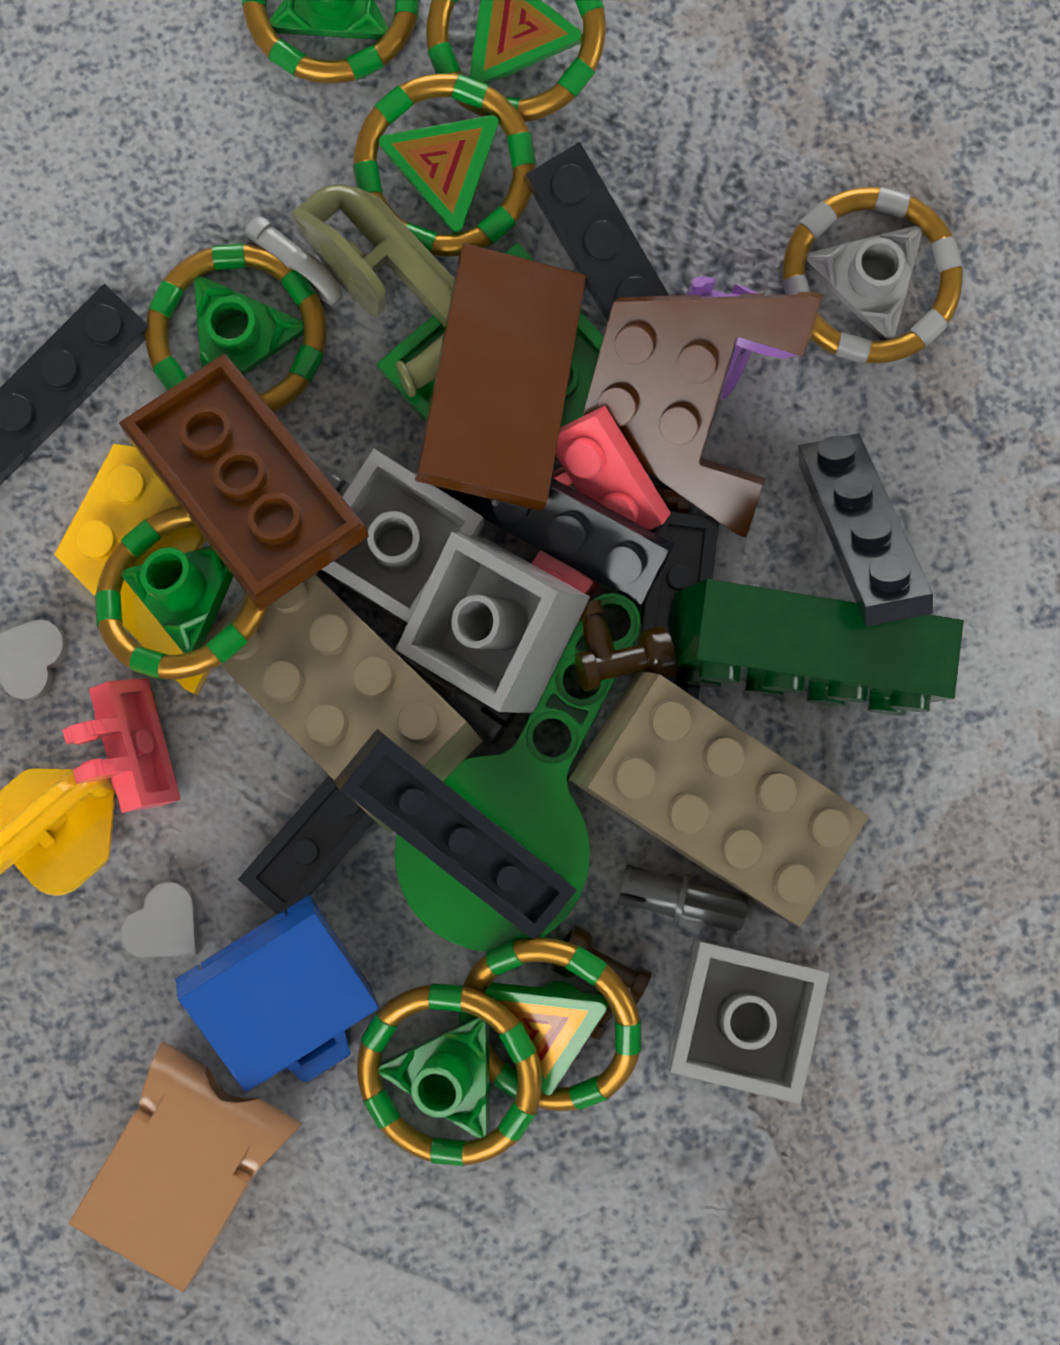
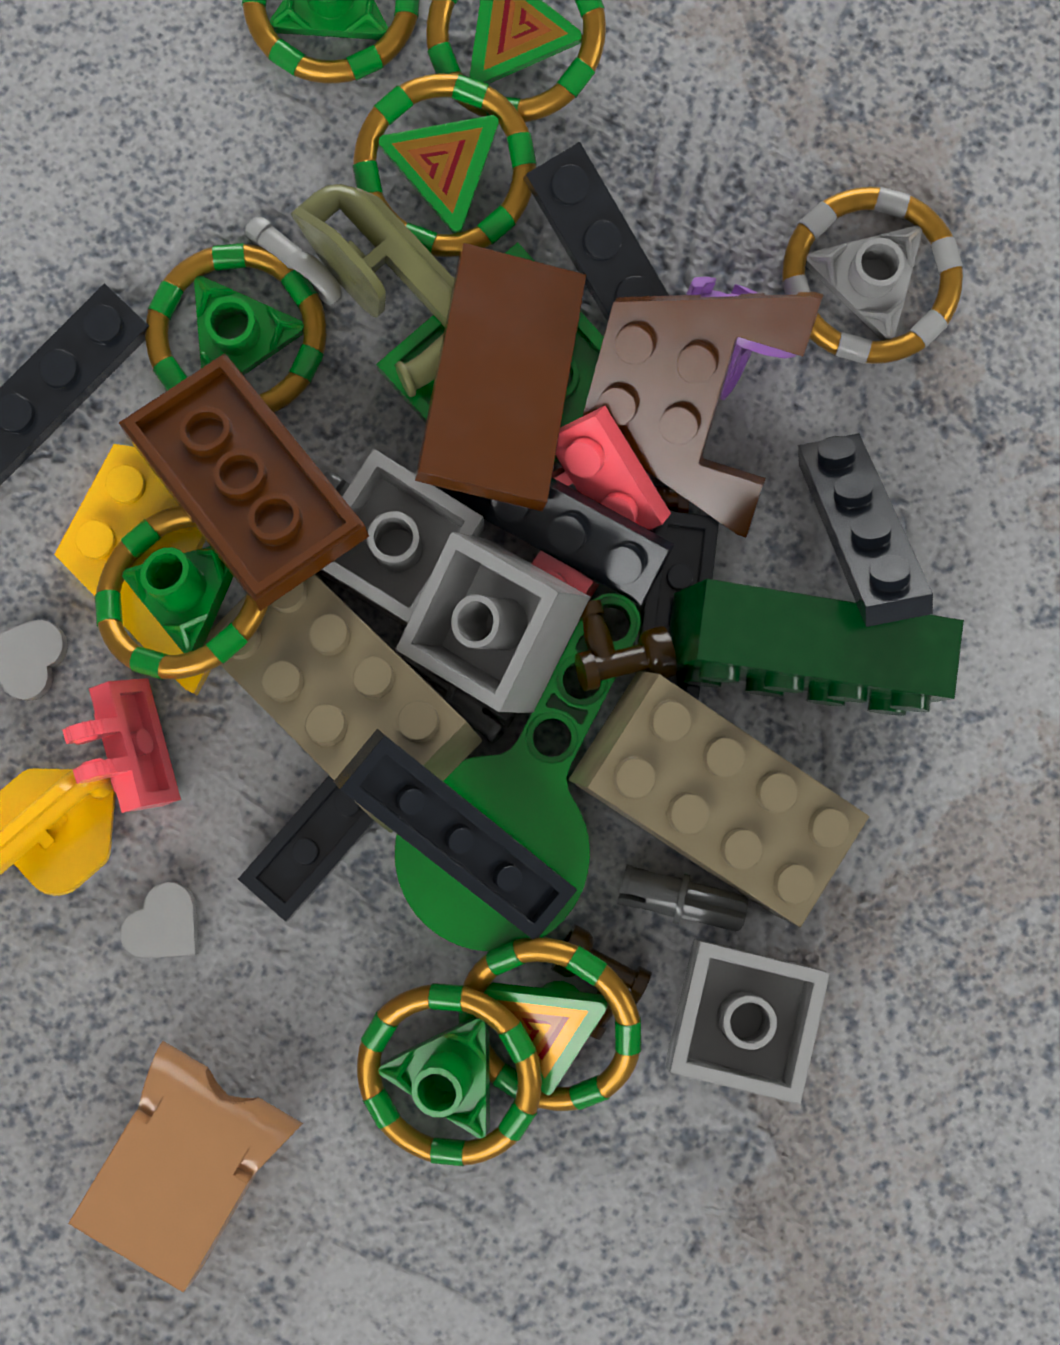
(279, 998): blue piece -> none

